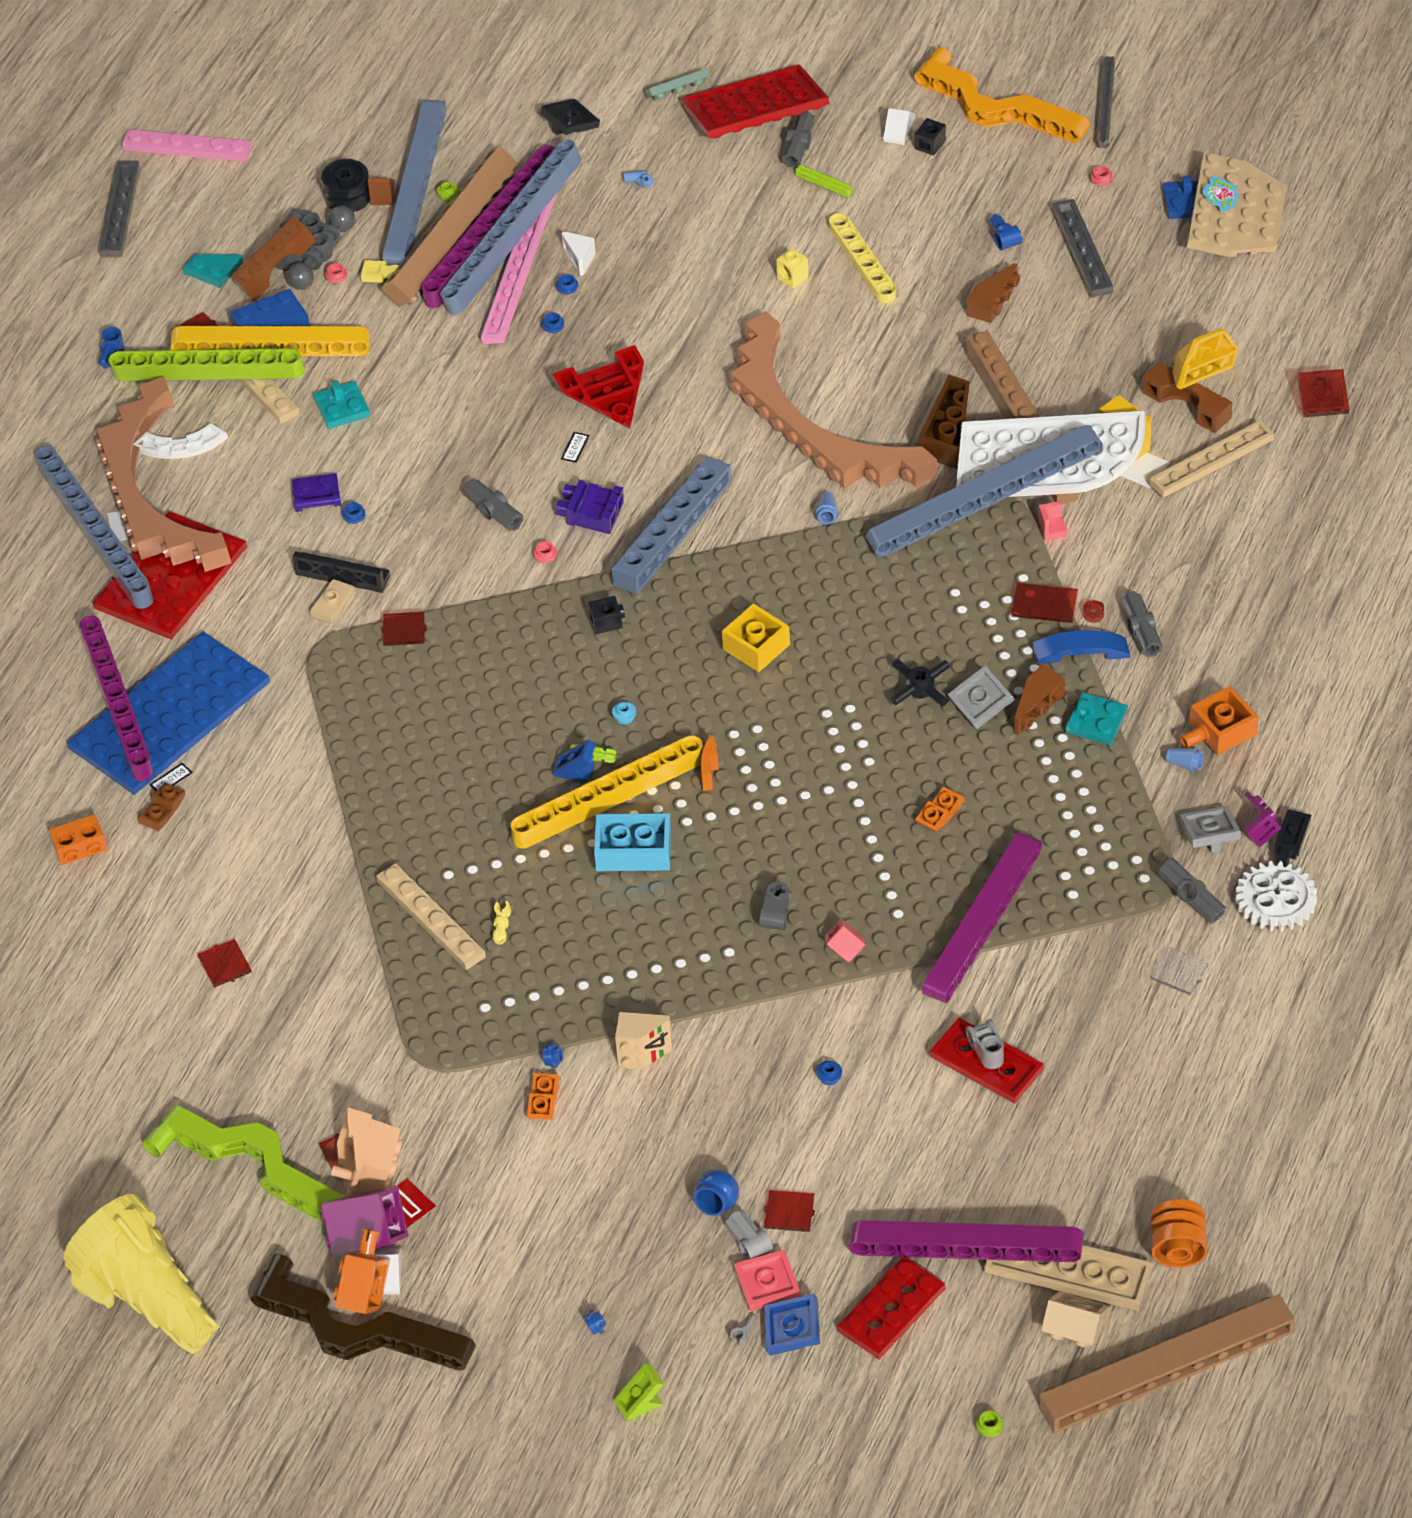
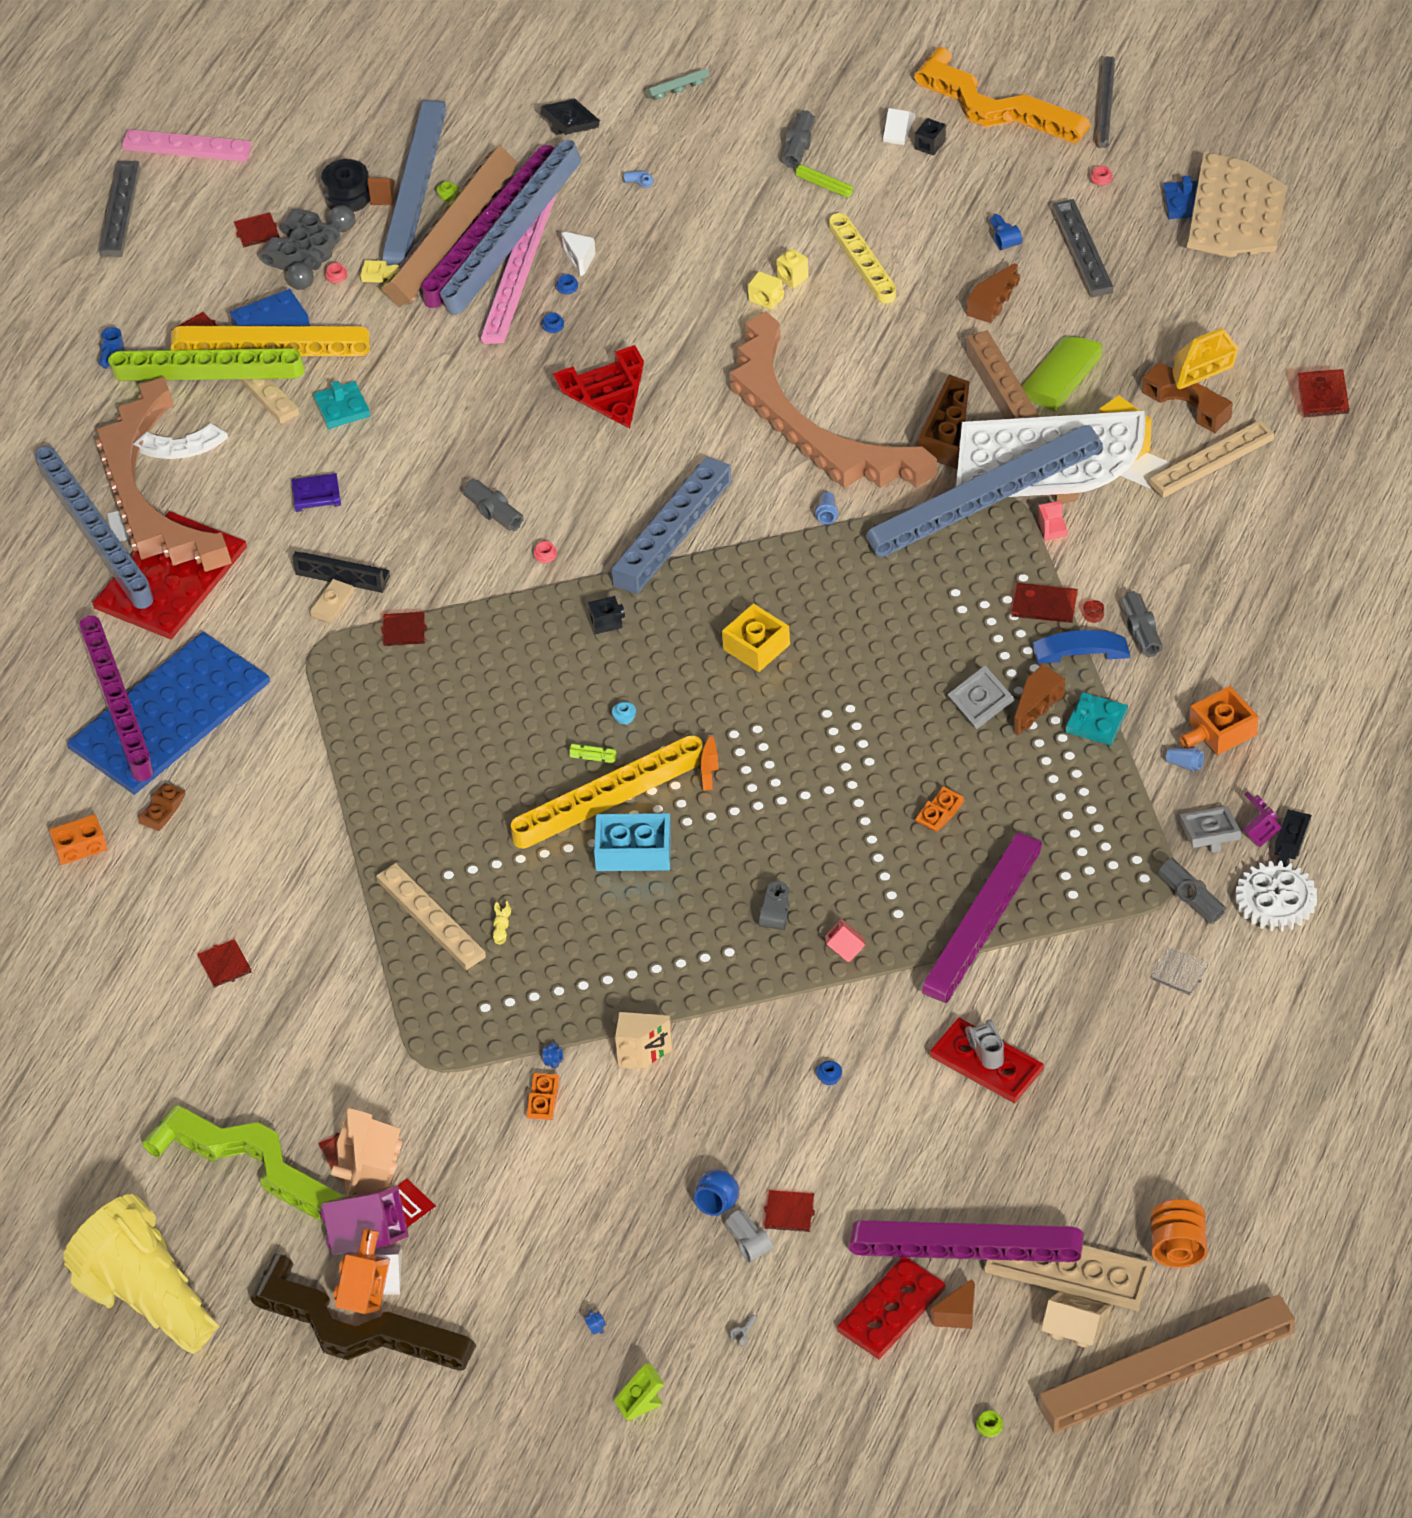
(172, 777): sticker -> none
(213, 268): teal wing -> none
(256, 229): none -> clear red piece
(288, 240): dark orange arch -> none
(353, 513): blue plate -> none
(575, 447): sticker -> none
(576, 762): blue slope -> none
(591, 506): dark purple hips -> none
(754, 101): red plate -> none
(765, 290): none -> light yellow brick
(766, 1280): coral plate -> none
(792, 1324): blue hinge -> none
(920, 682): black bar -> none
(956, 1309): none -> dark orange slope
(1062, 371): none -> lime slope
(1221, 193): sticker -> none

